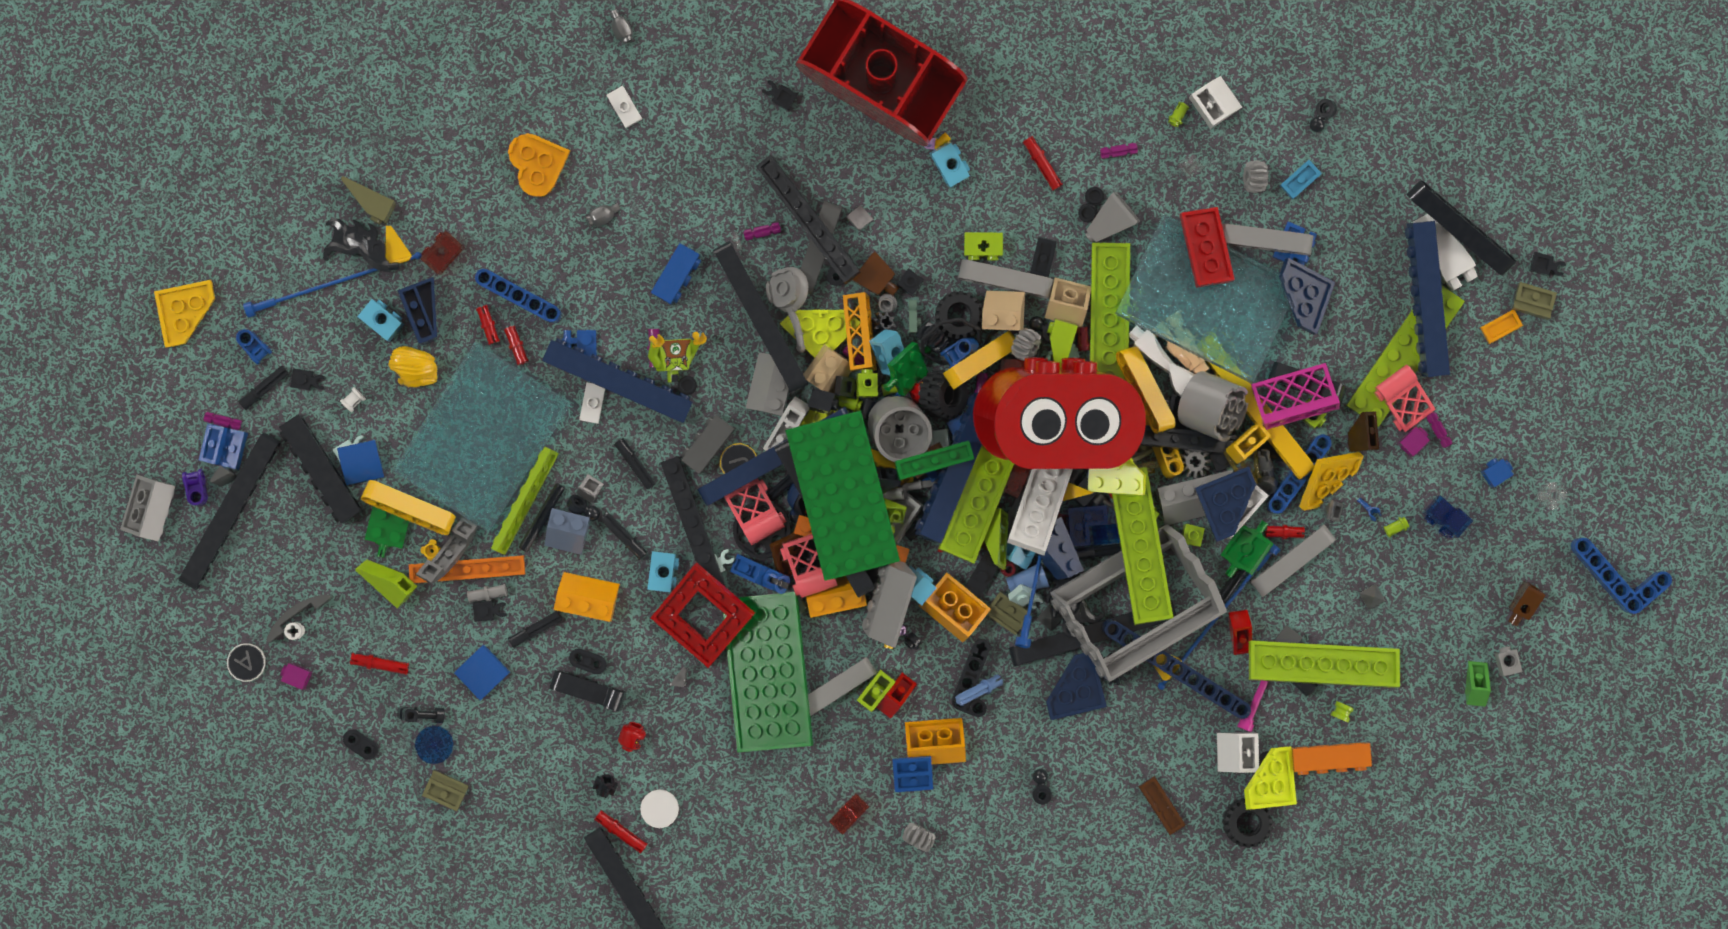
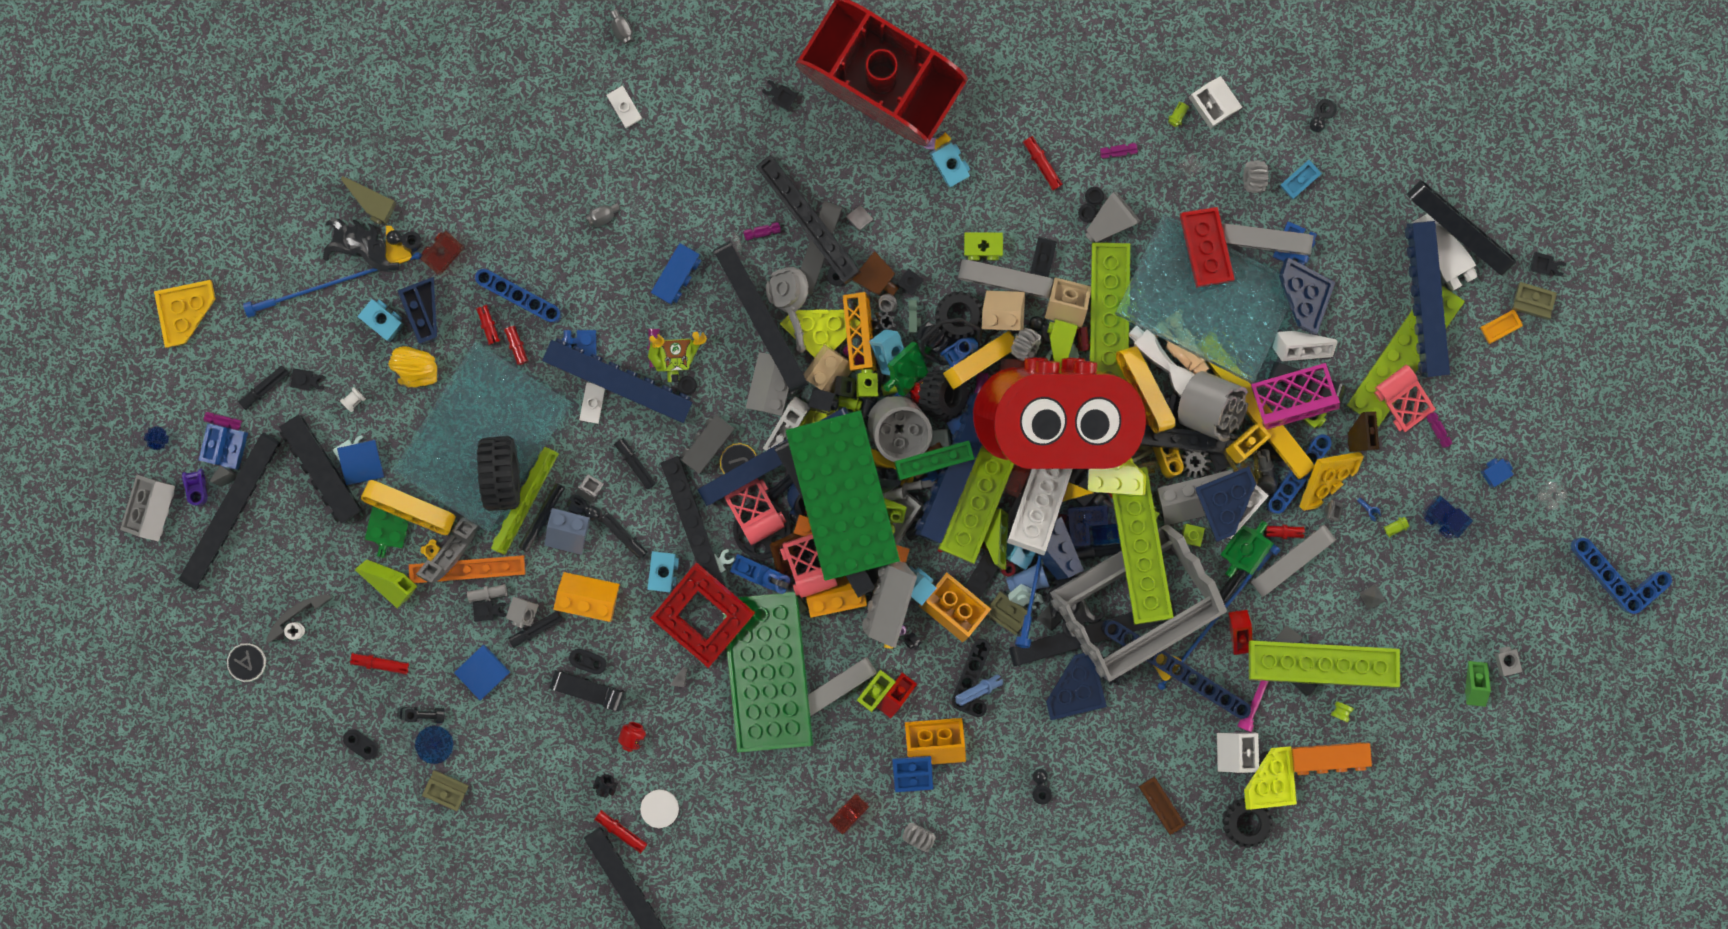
(156, 438): none -> clear blue gear
(255, 348): blue piece -> none
(295, 675): magenta brick -> none
(394, 238): none -> black plate
(498, 473): none -> black tyre
(521, 612): none -> light grey brick
(538, 163): light orange plate -> none
(1300, 346): none -> white slope
(1414, 441): magenta brick -> none
(1526, 595): reddish brown torso -> none

